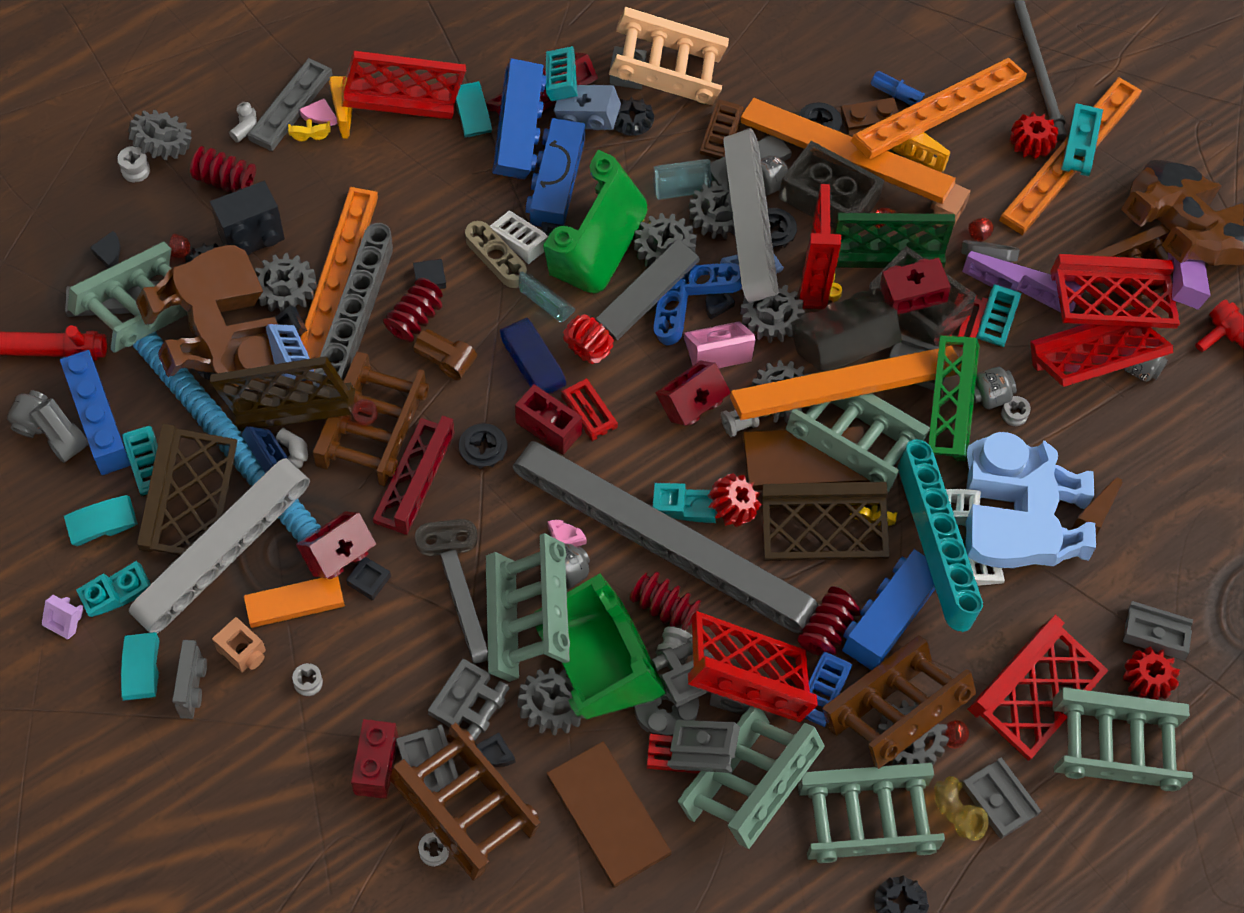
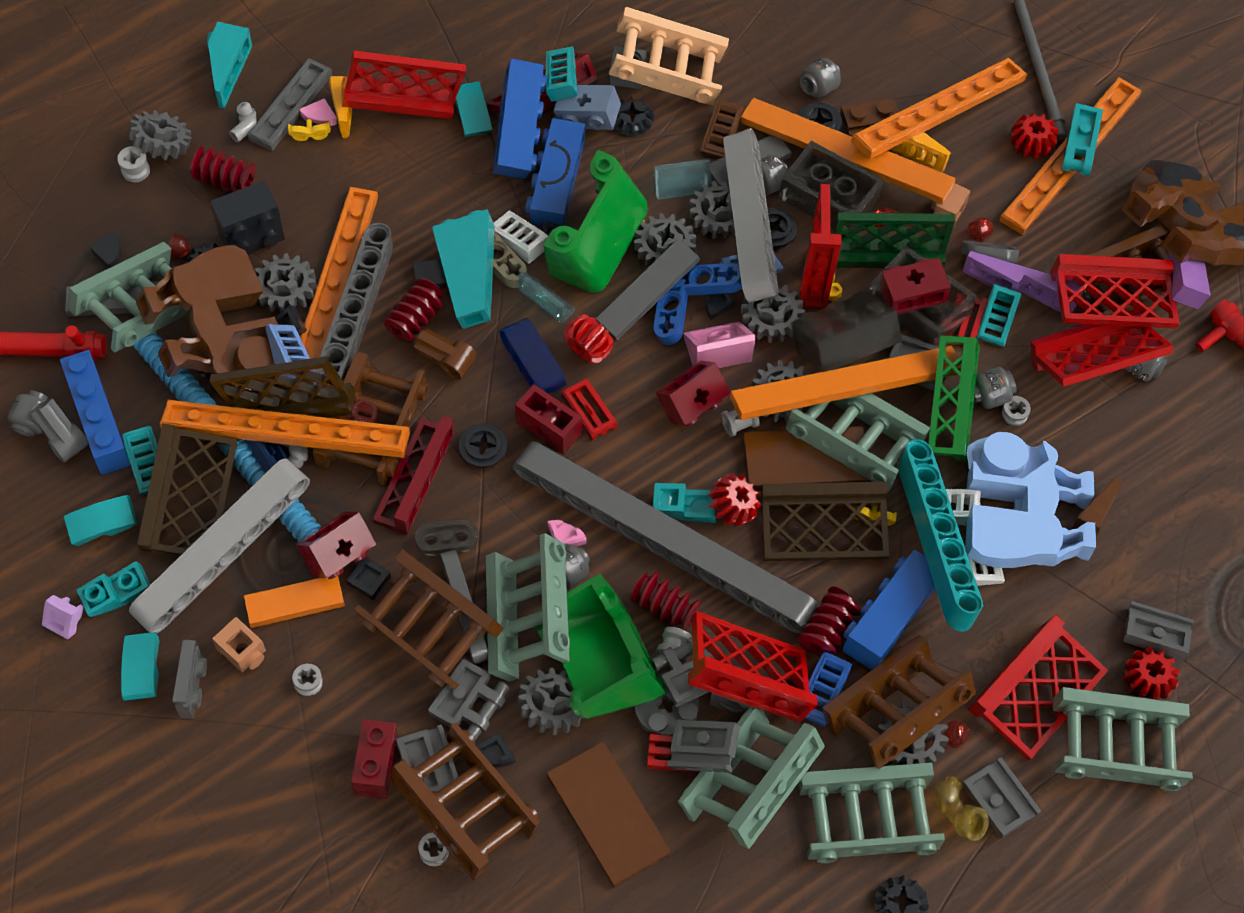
(228, 52): none -> teal slope
(288, 428): none -> orange tile
(456, 607): none -> reddish brown fence
(467, 261): none -> teal slope
(820, 77): none -> dark grey head
(896, 88): blue axle -> none

